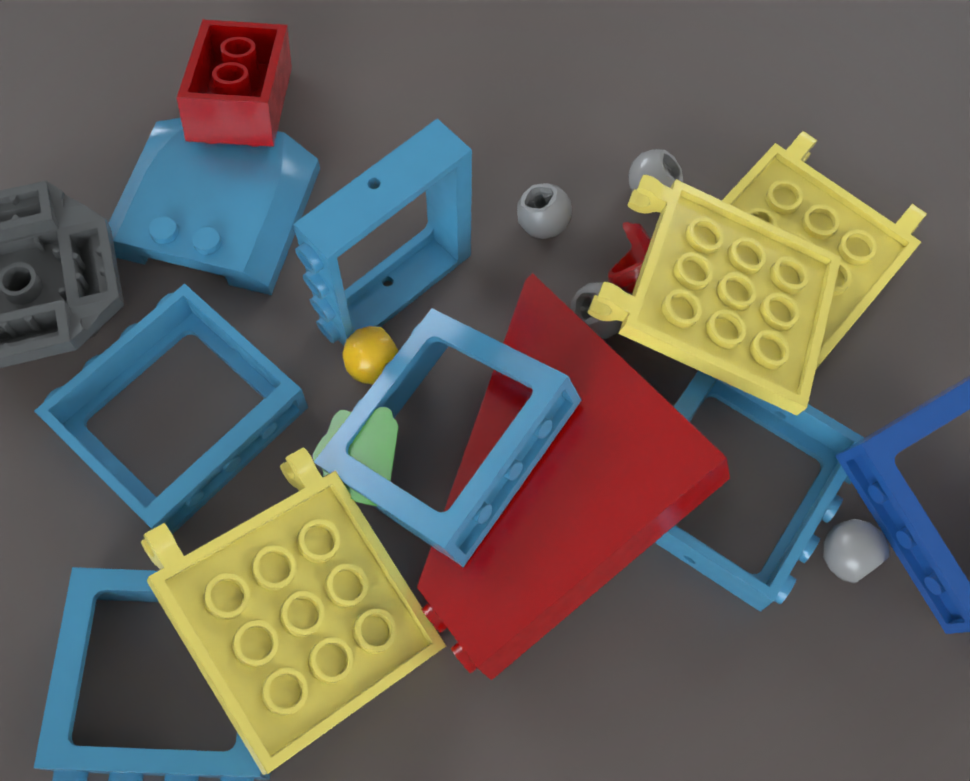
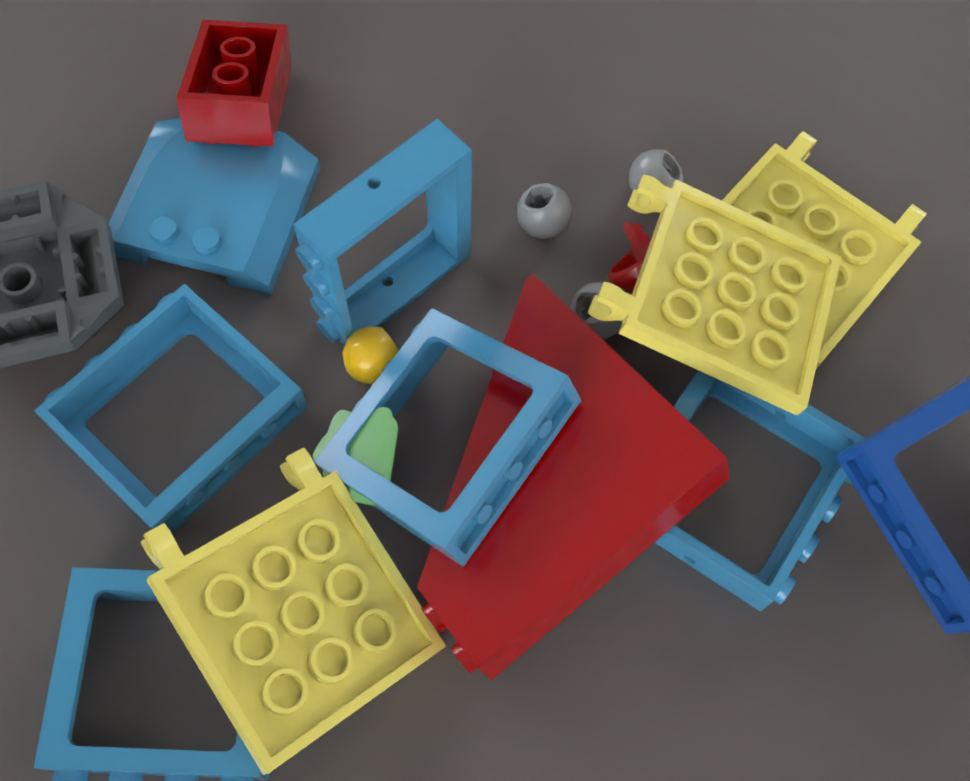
(854, 549): light grey piece -> none

